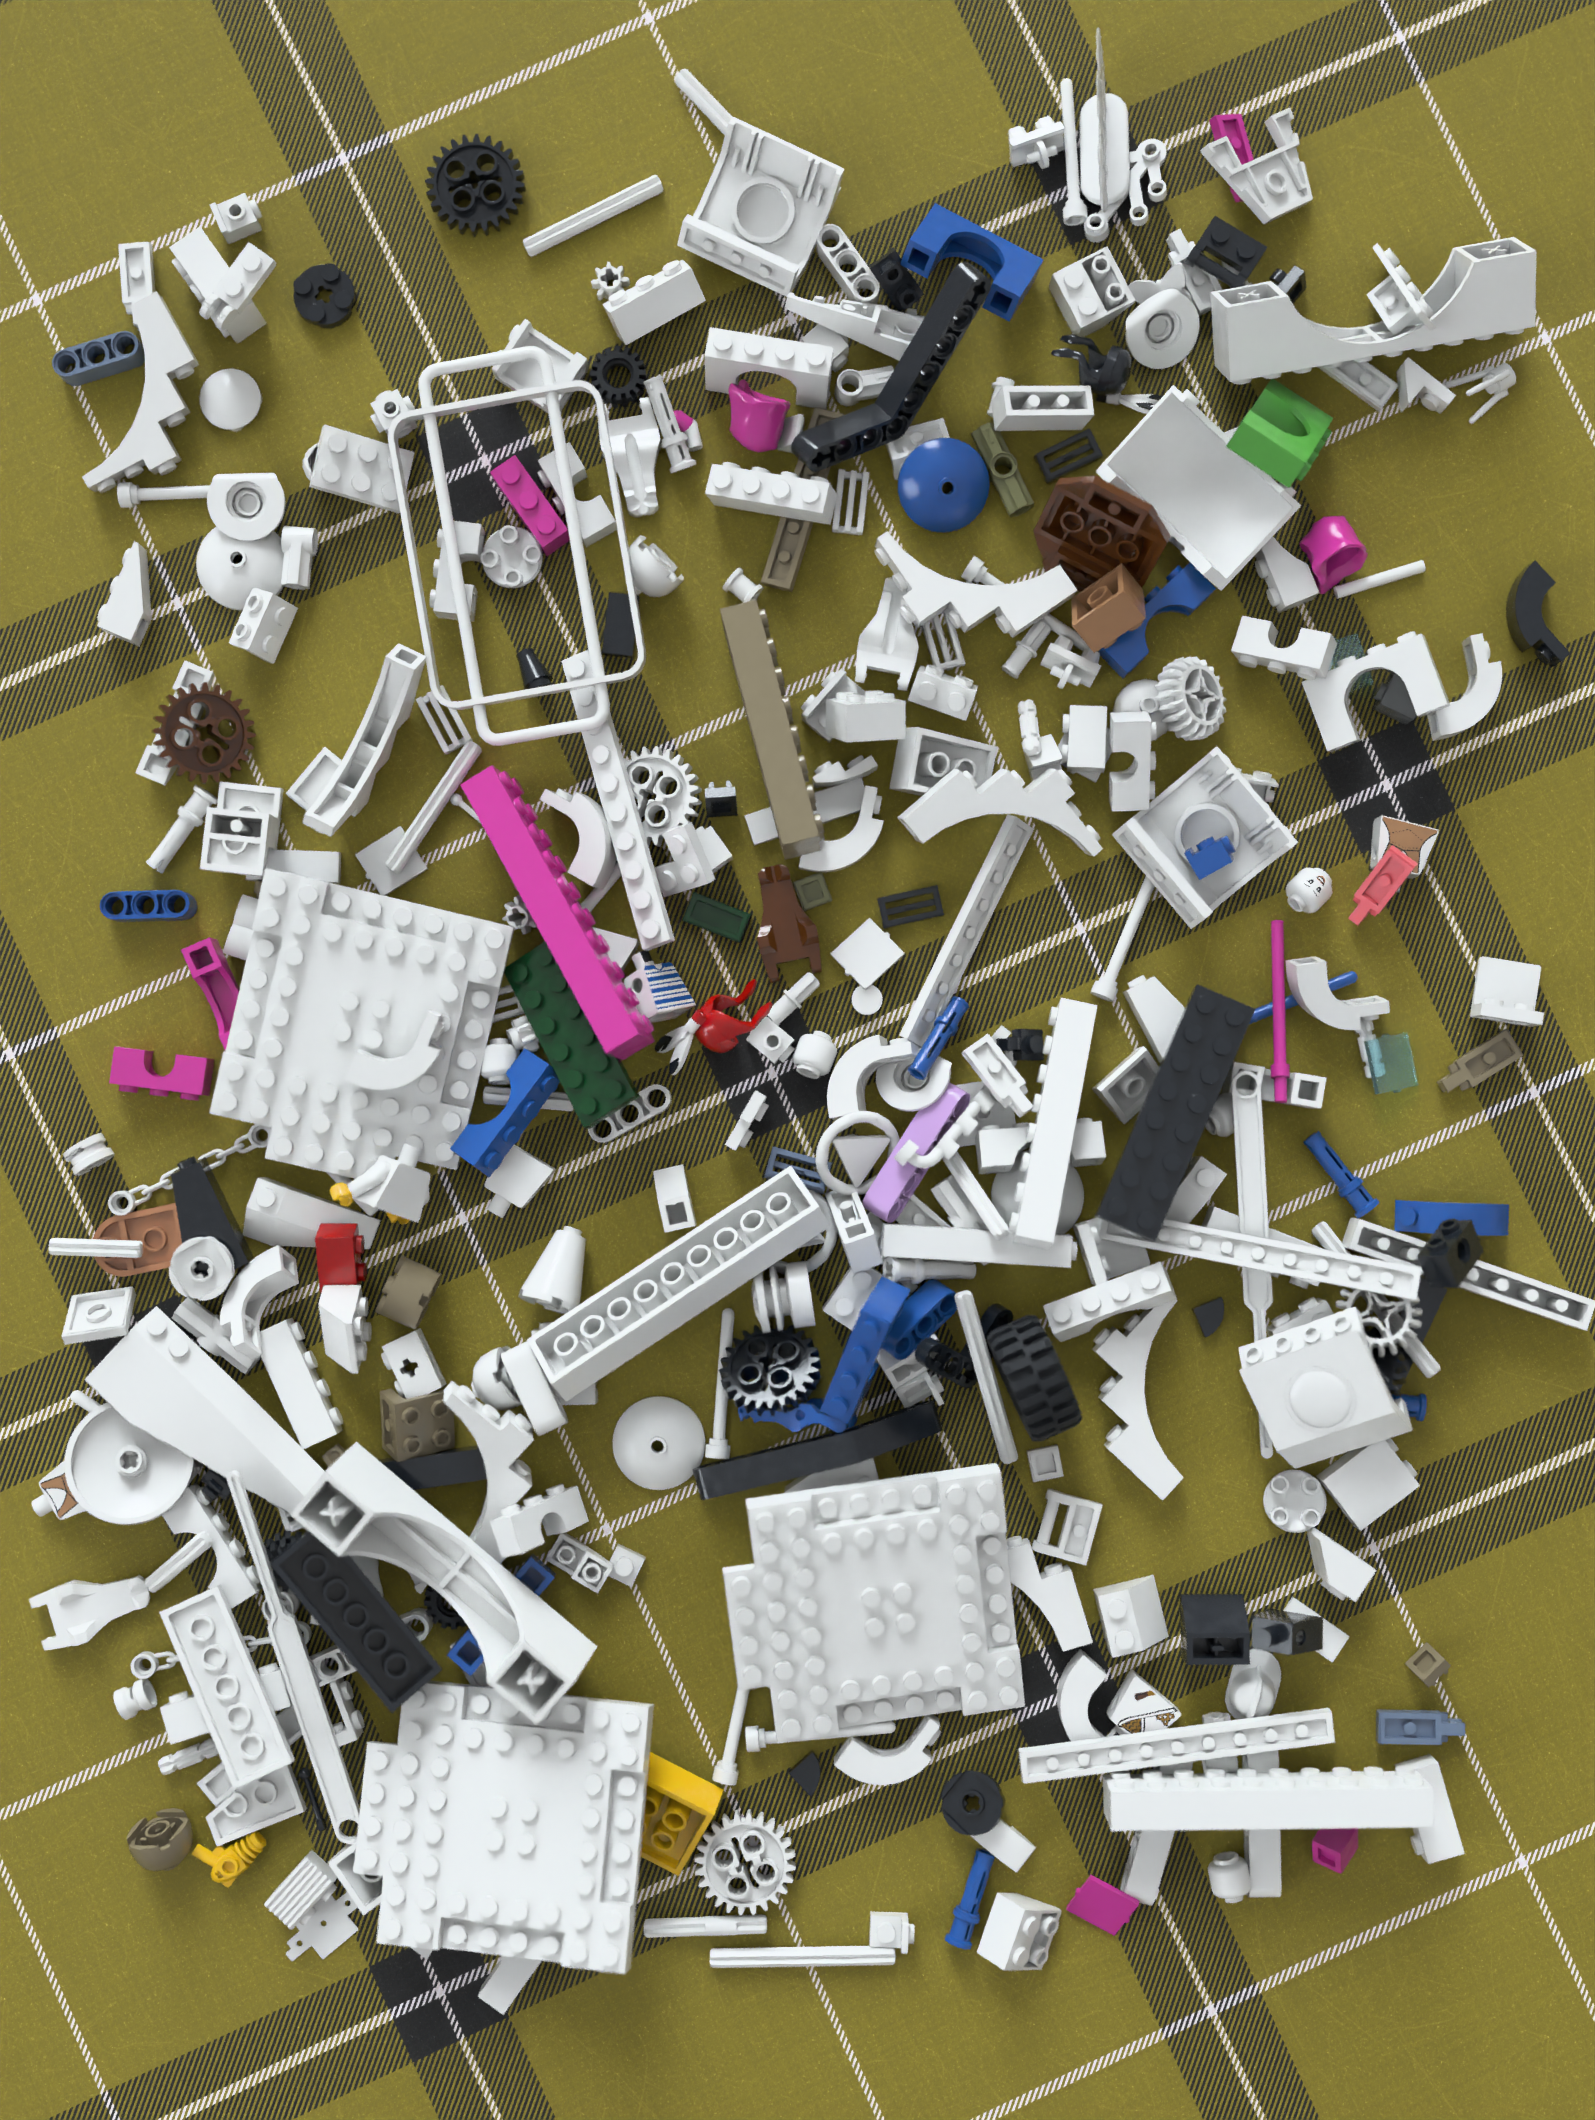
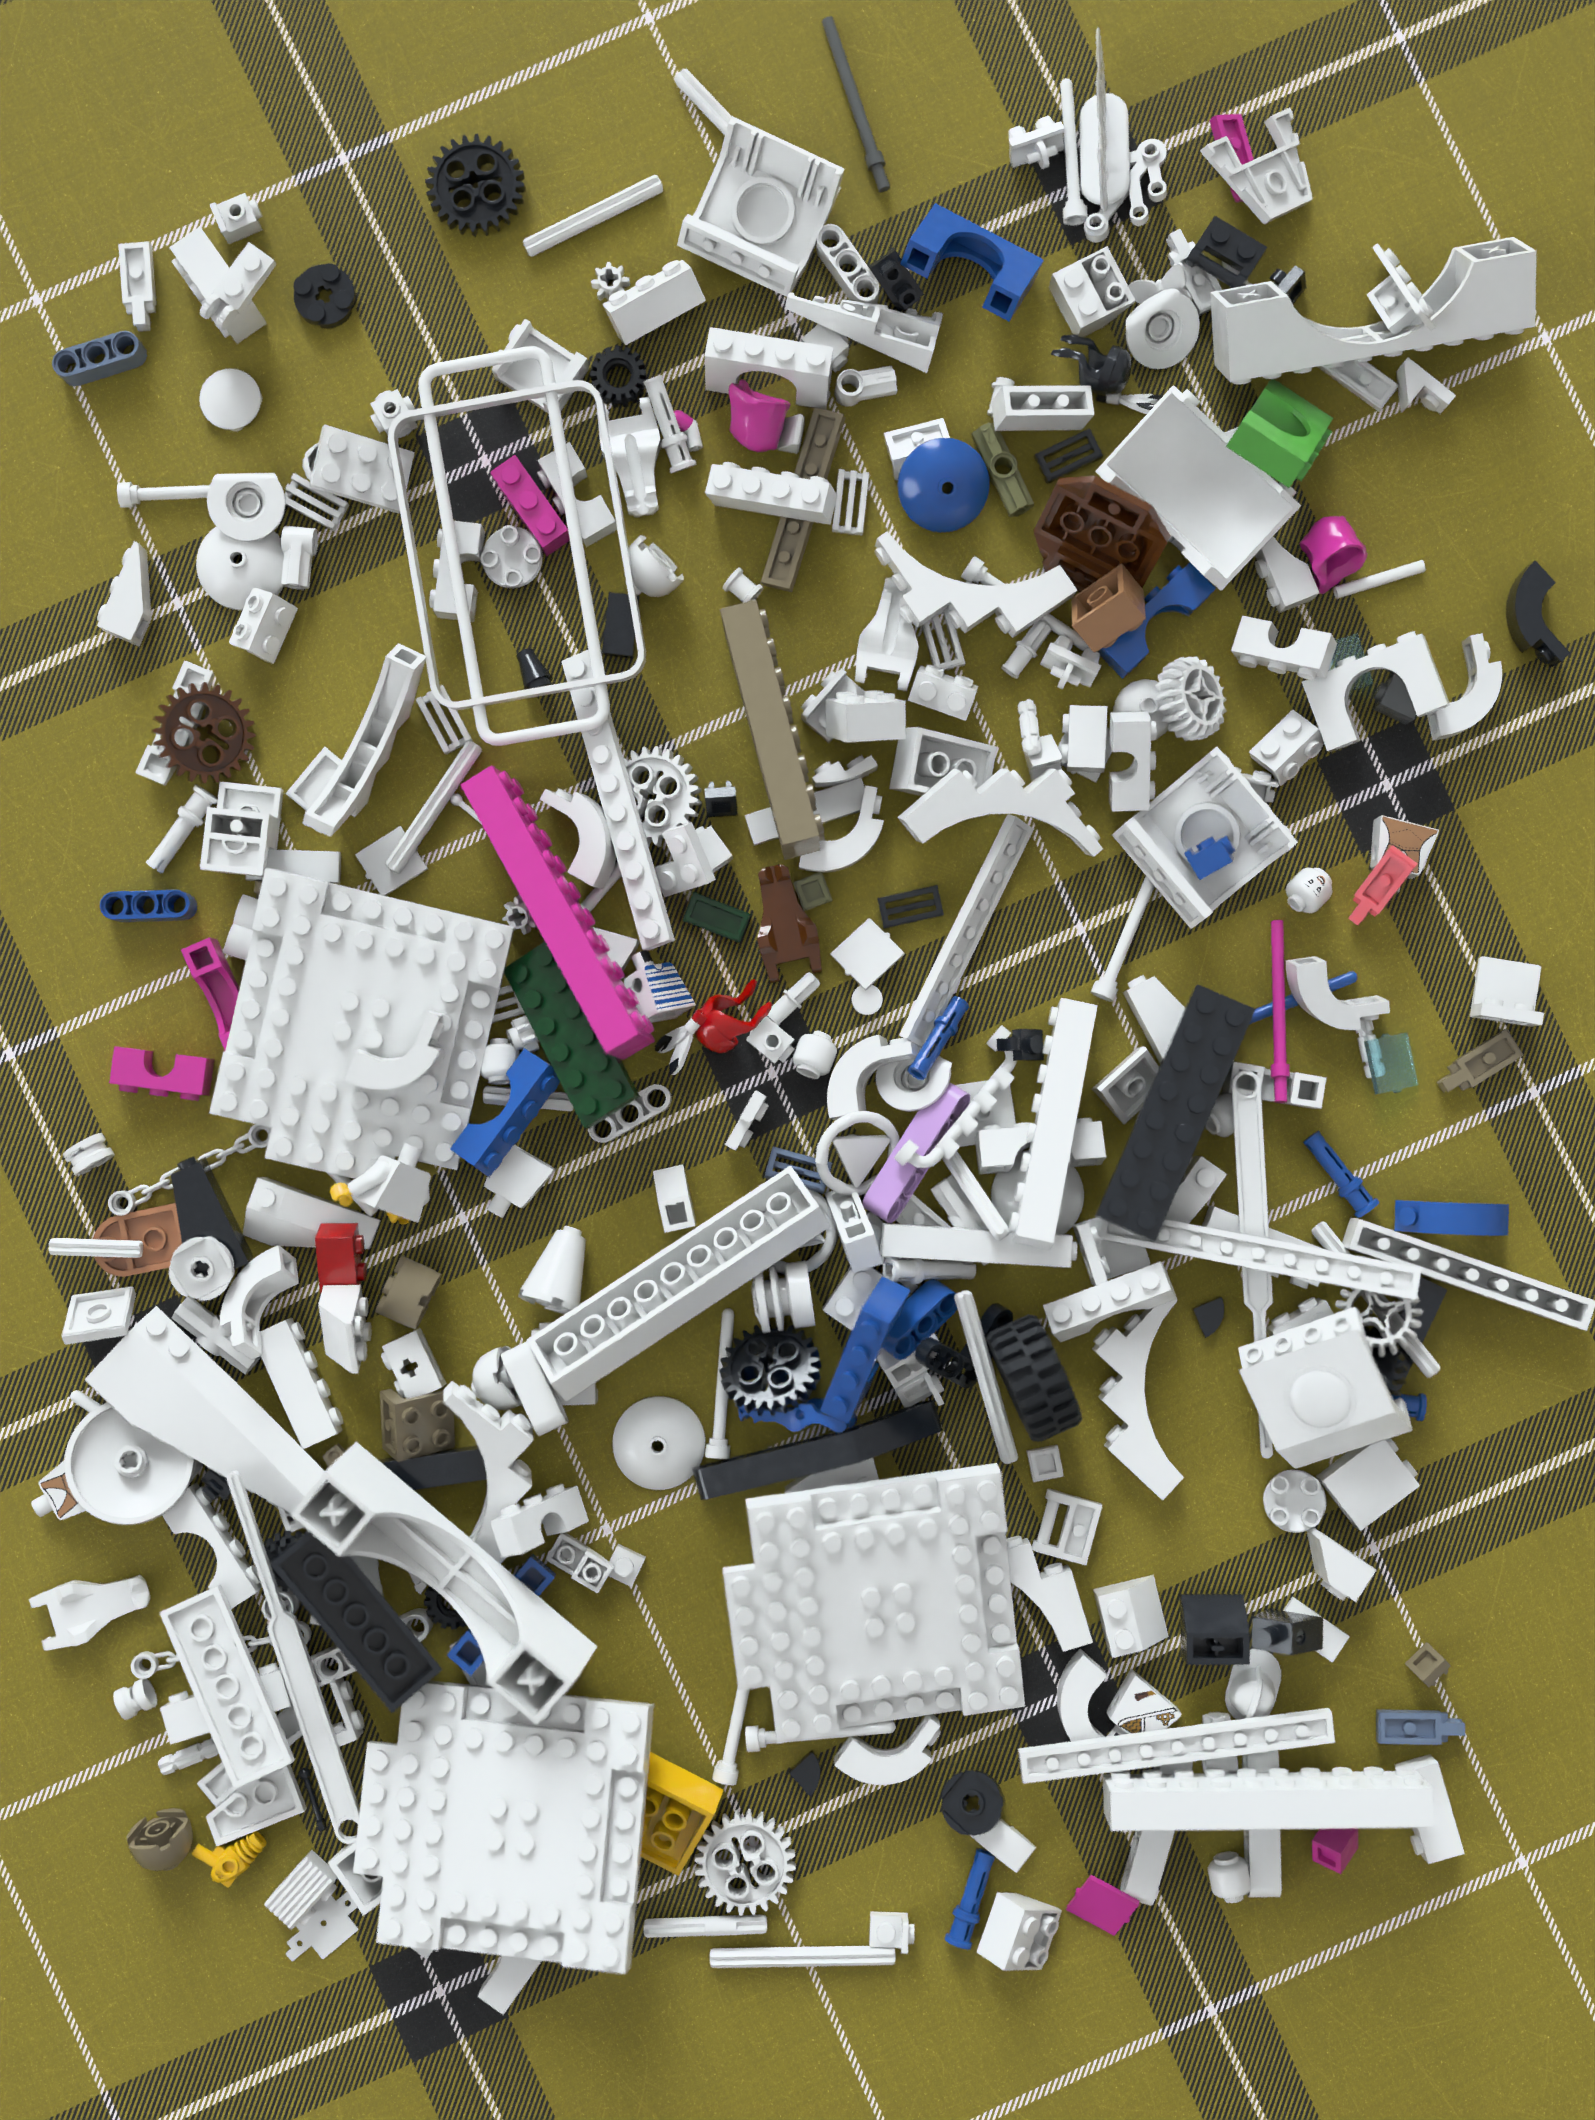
(161, 403): white arch -> none
(179, 1561): white axle -> none
(292, 490): none -> white tile
(874, 158): none -> dark grey bar
(908, 383): black beam -> none
(998, 1074): white hinge -> none
(1288, 747): none -> white bracket
(1450, 1253): black brick -> none
(1495, 381): white plant -> none

